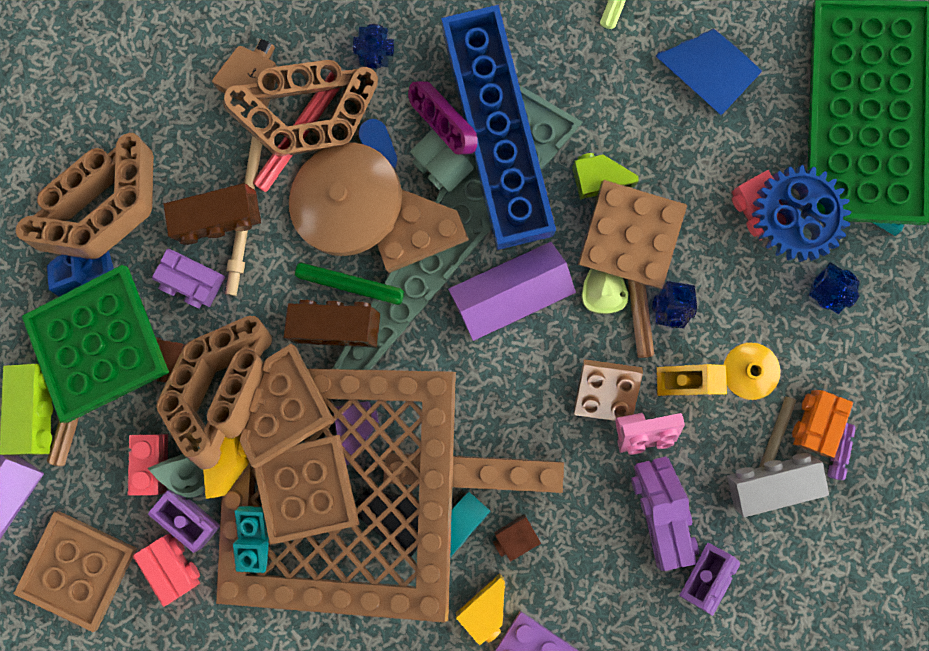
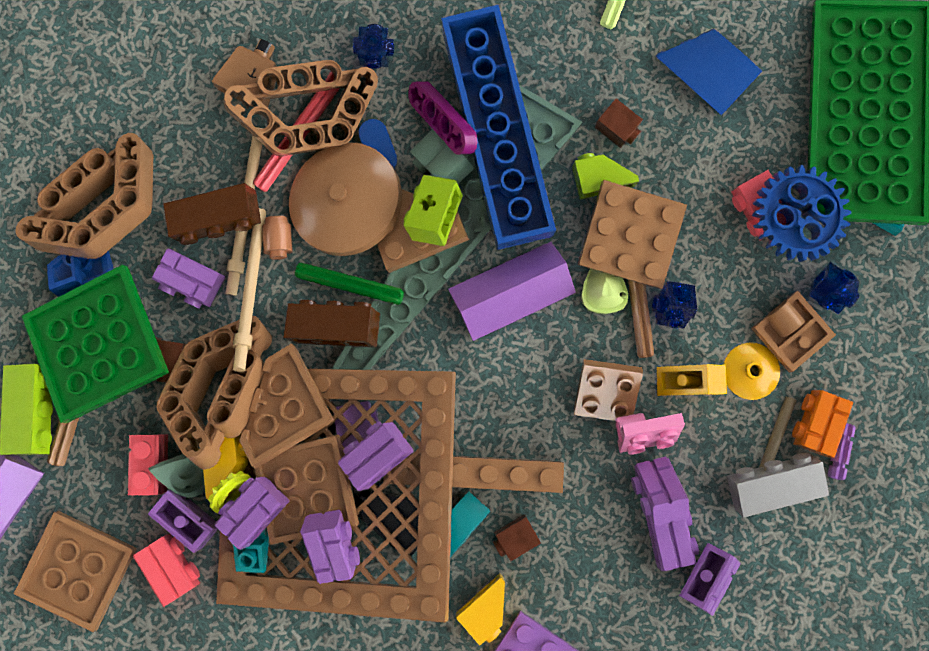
(221, 492): none -> neon yellow gear
(243, 339): none -> tan bar
(251, 512): none -> medium lavender brick
(277, 237): none -> nougat brick
(330, 546): none -> medium lavender brick
(374, 455): none -> medium lavender brick
(433, 210): none -> lime brick
(619, 124): none -> copper brick
(793, 331): none -> medium nougat plate

